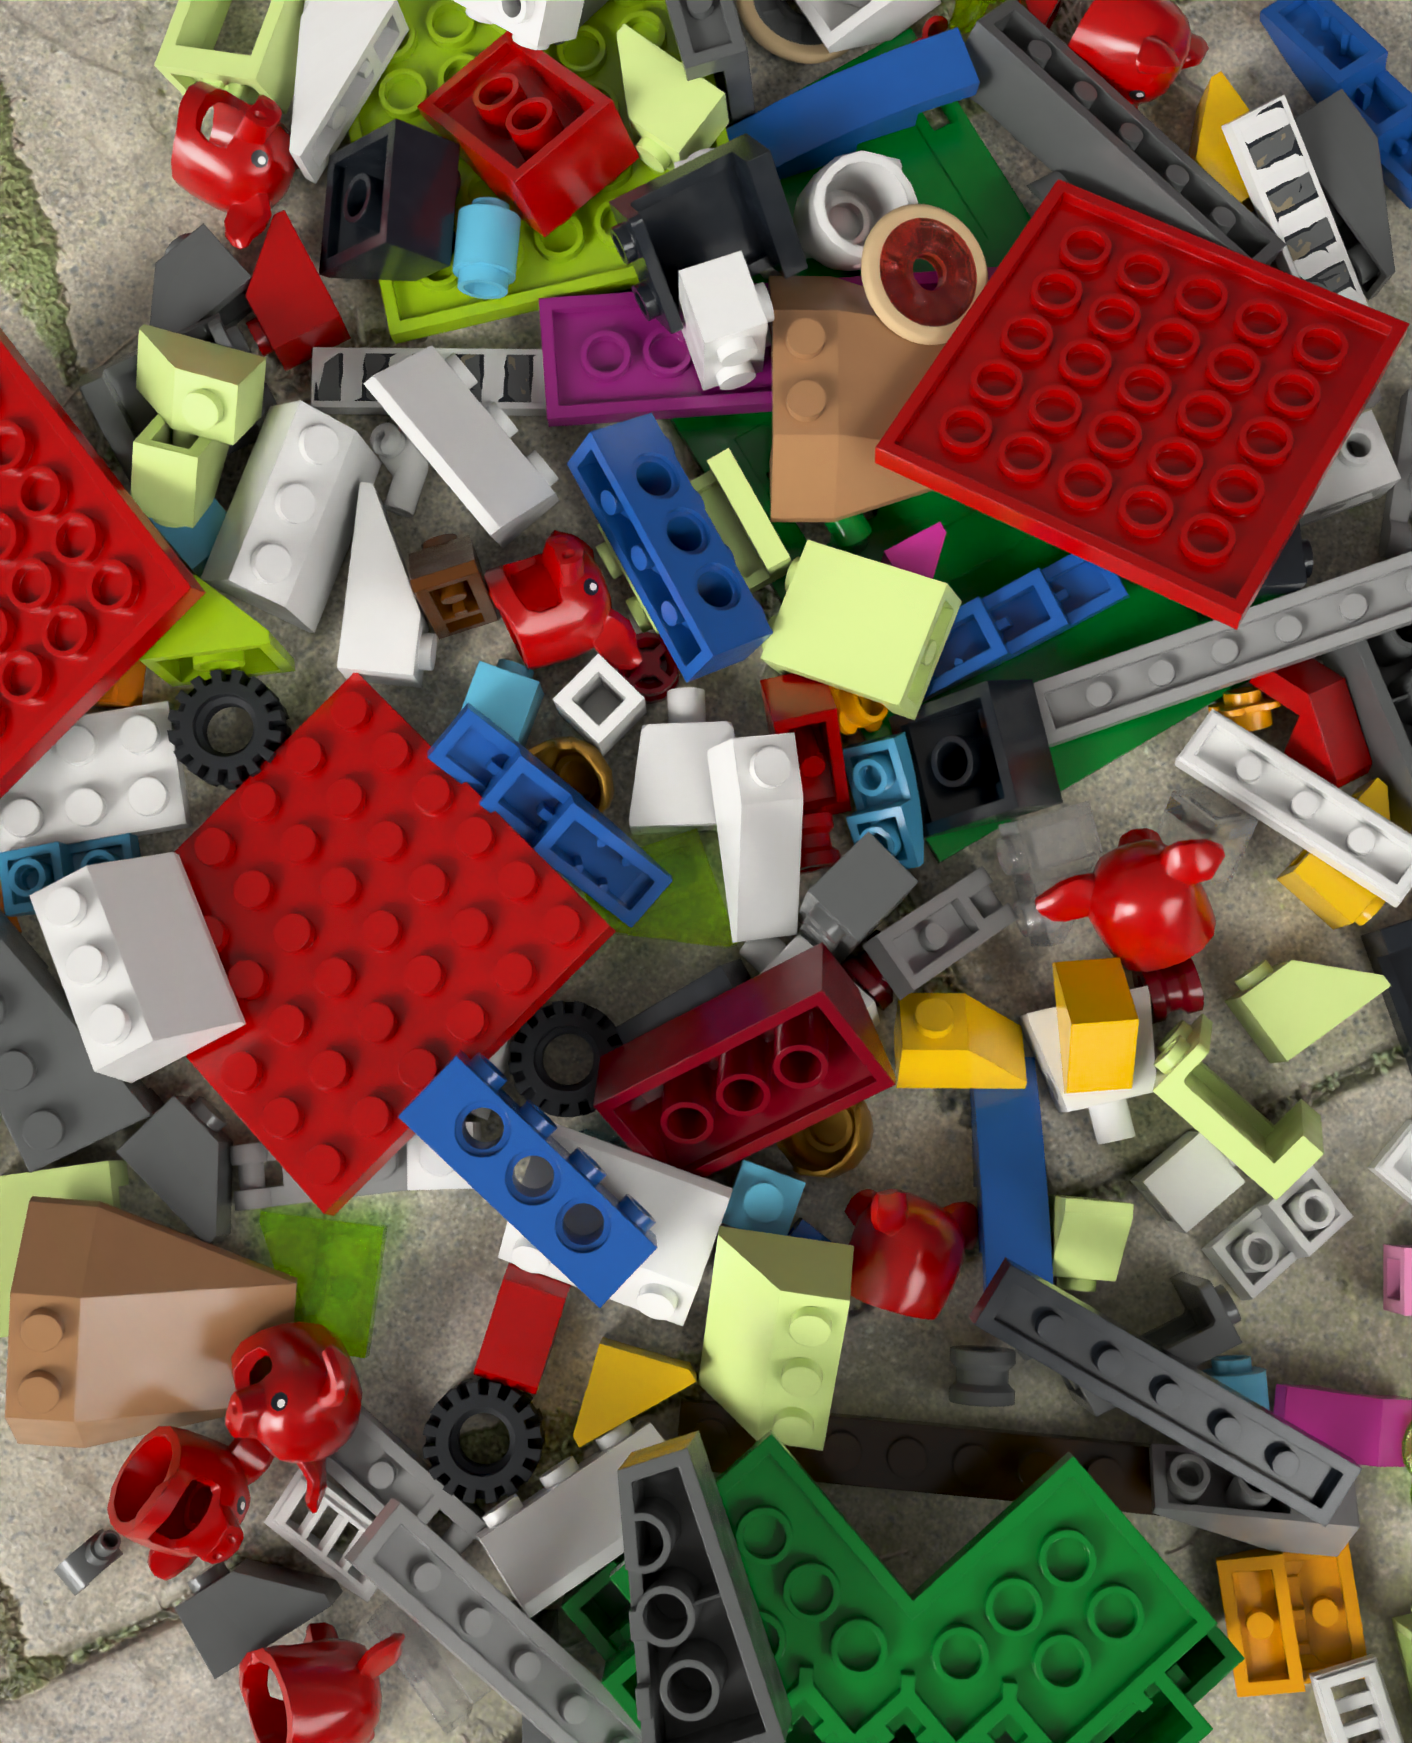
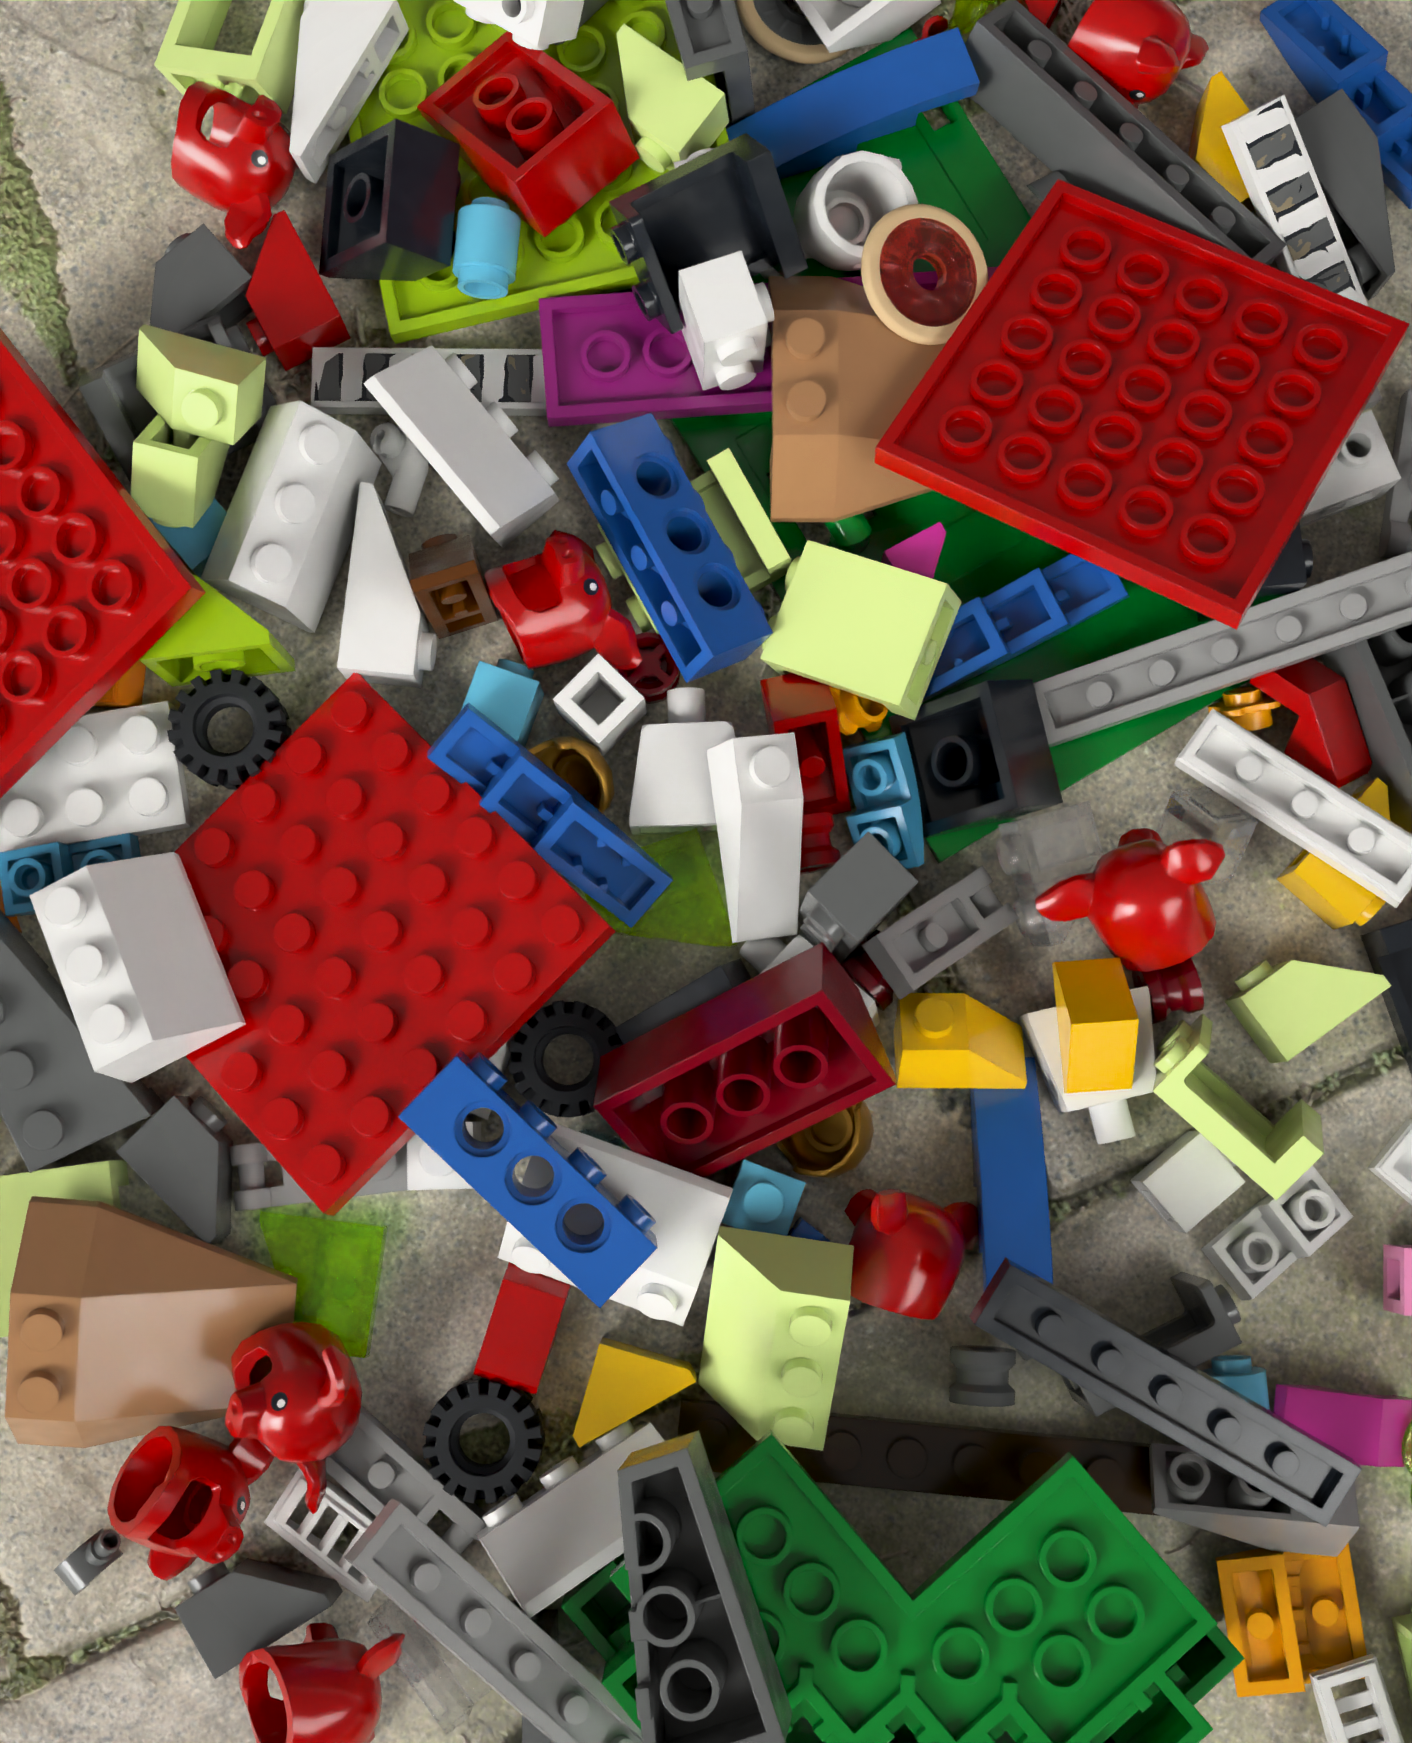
(1087, 1239): yellowish green slope -> none

